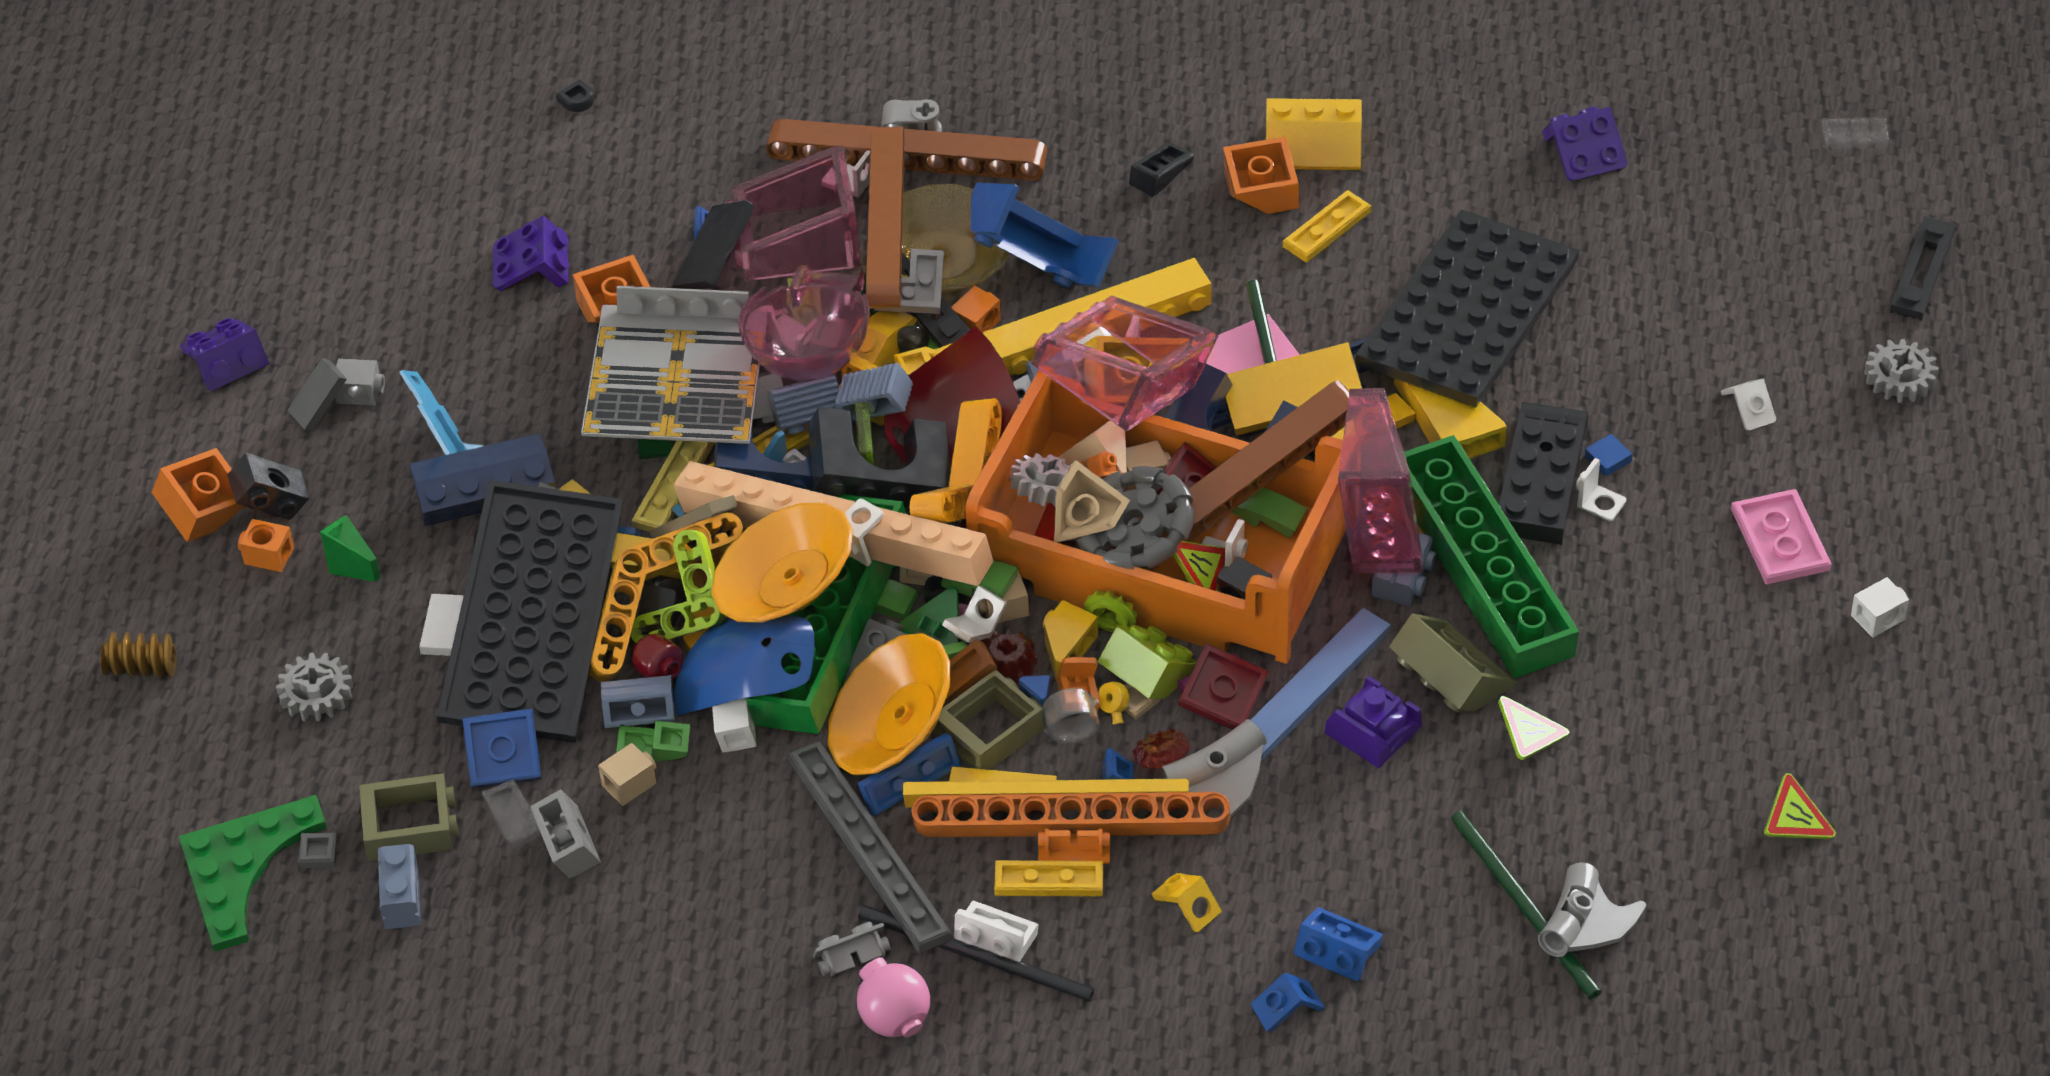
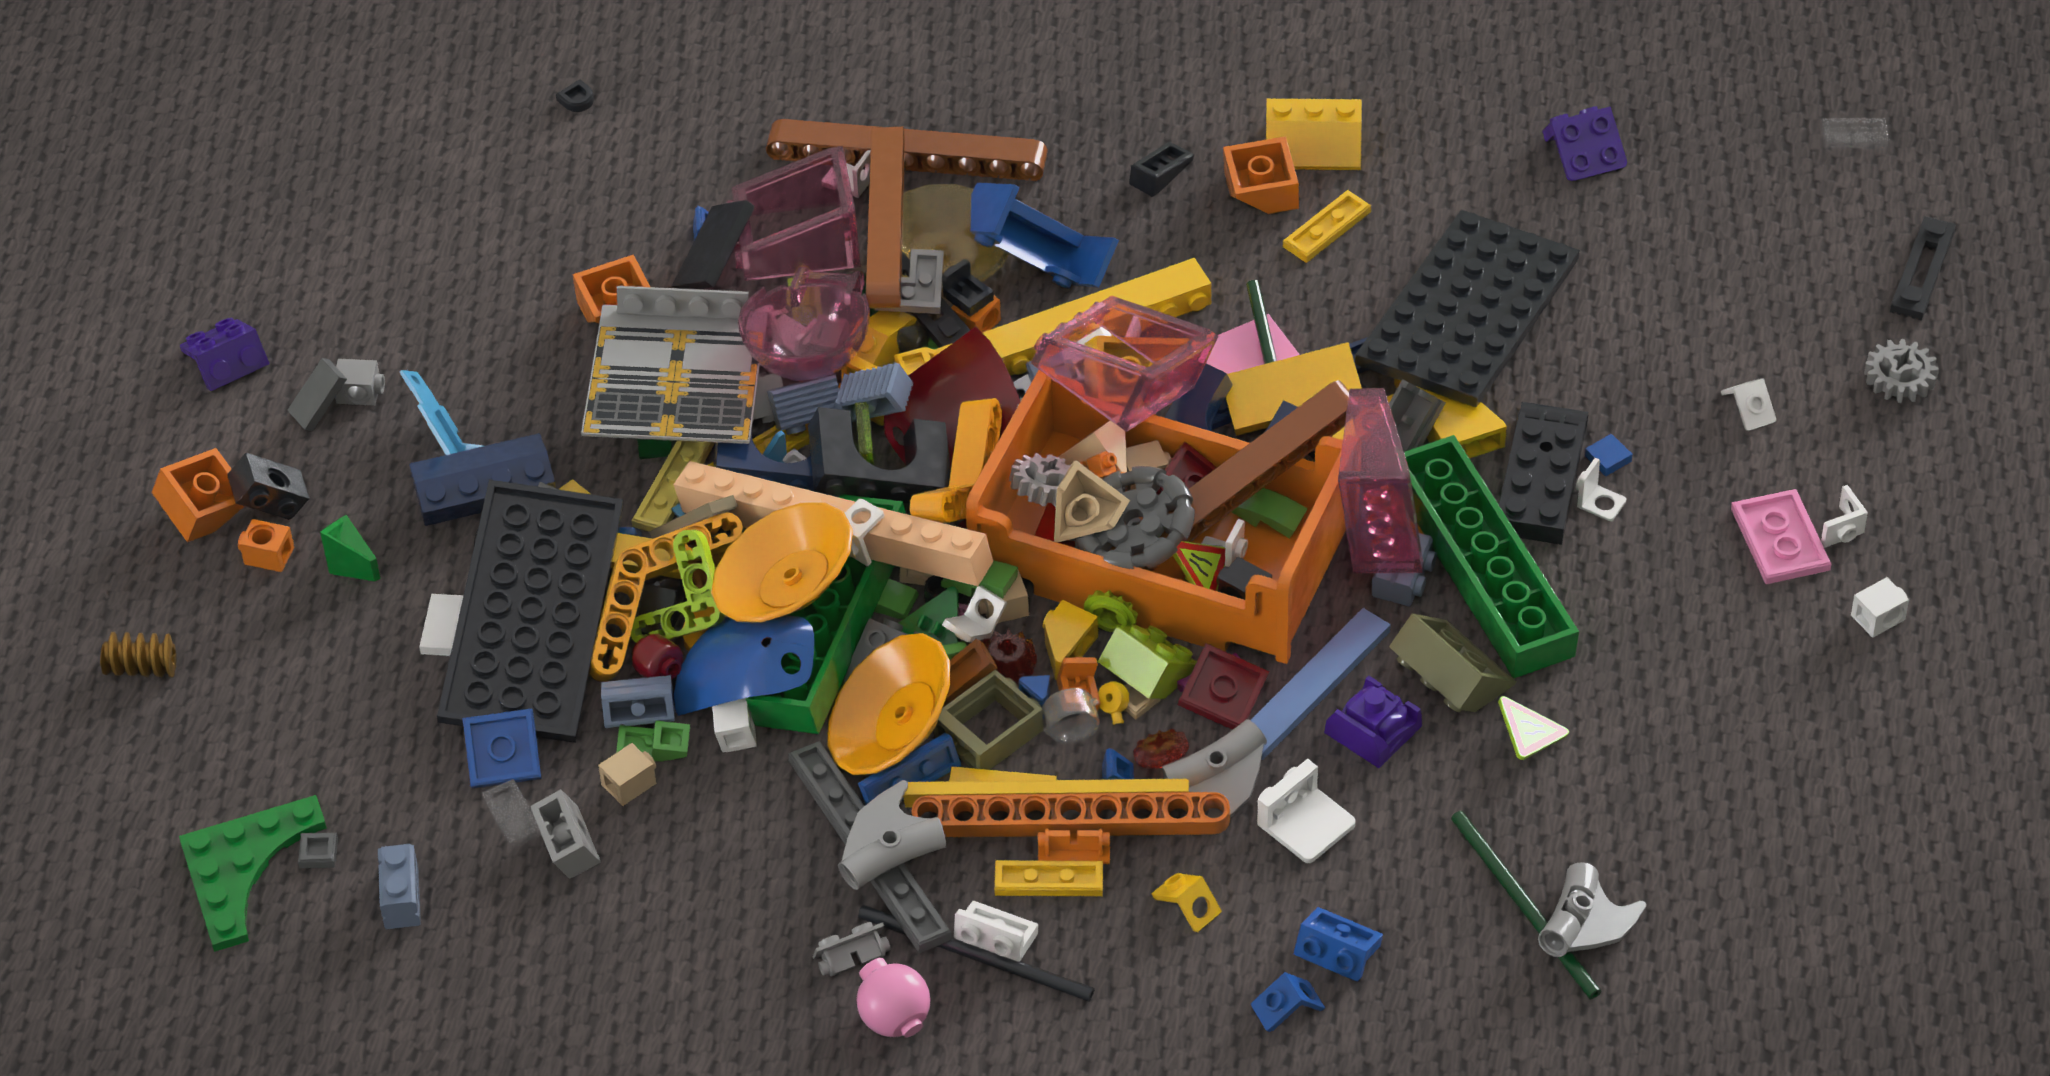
(314, 686): light grey gear -> none
(424, 838): olive window -> none
(531, 249): dark purple bracket -> none
(886, 838): none -> light grey pin
(911, 114): light grey piece -> none
(964, 289): none -> black bracket
(1302, 814): none -> white bracket
(1414, 414): none -> dark grey hinge
(1795, 814): piece -> none
(1847, 526): none -> white bracket

